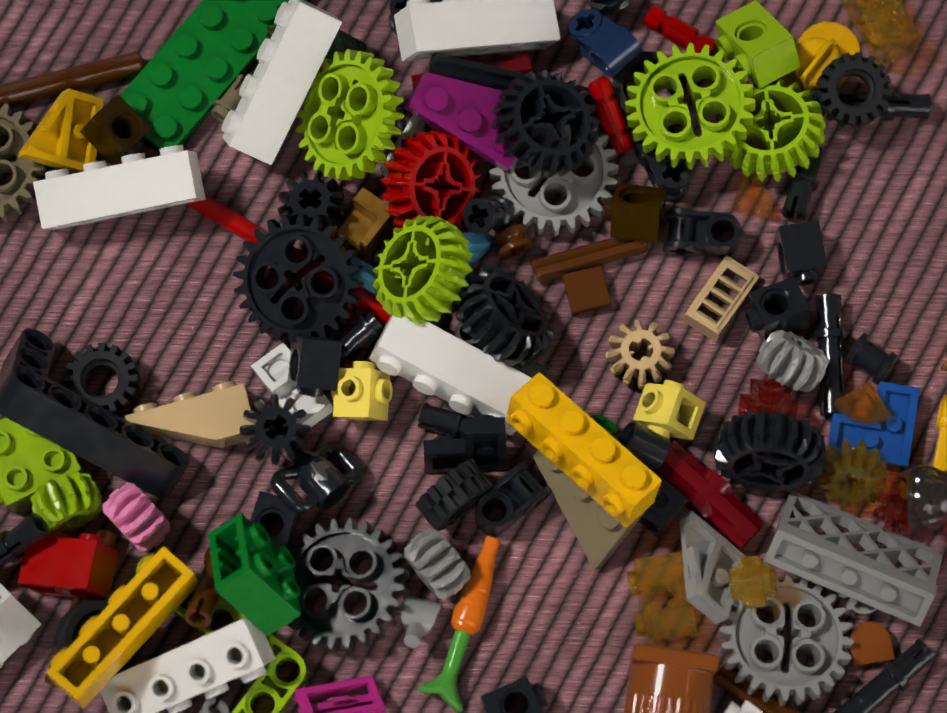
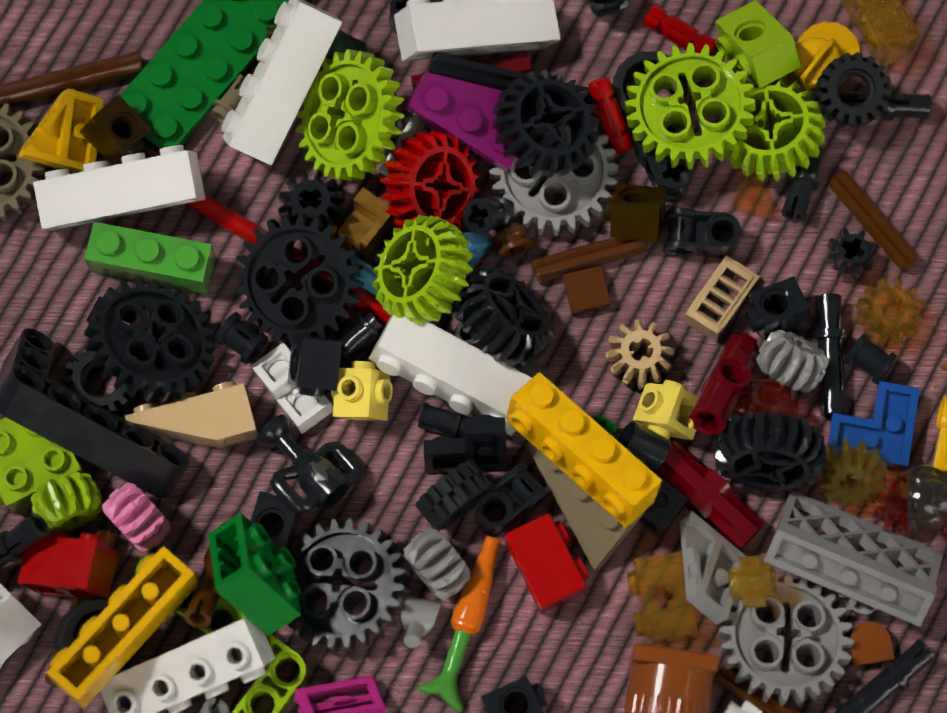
(150, 256): none -> bright green brick
(150, 339): none -> black gear
(241, 338): none -> black bush
(268, 416): black gear -> none
(546, 562): none -> red brick
(603, 41): dark blue piece -> none
(725, 384): none -> dark red piece
(801, 252): black brick -> none
(847, 242): none -> black gear
(863, 406): clear orange tile -> none
(873, 220): none -> reddish brown axle
(897, 299): none -> clear yellow gear

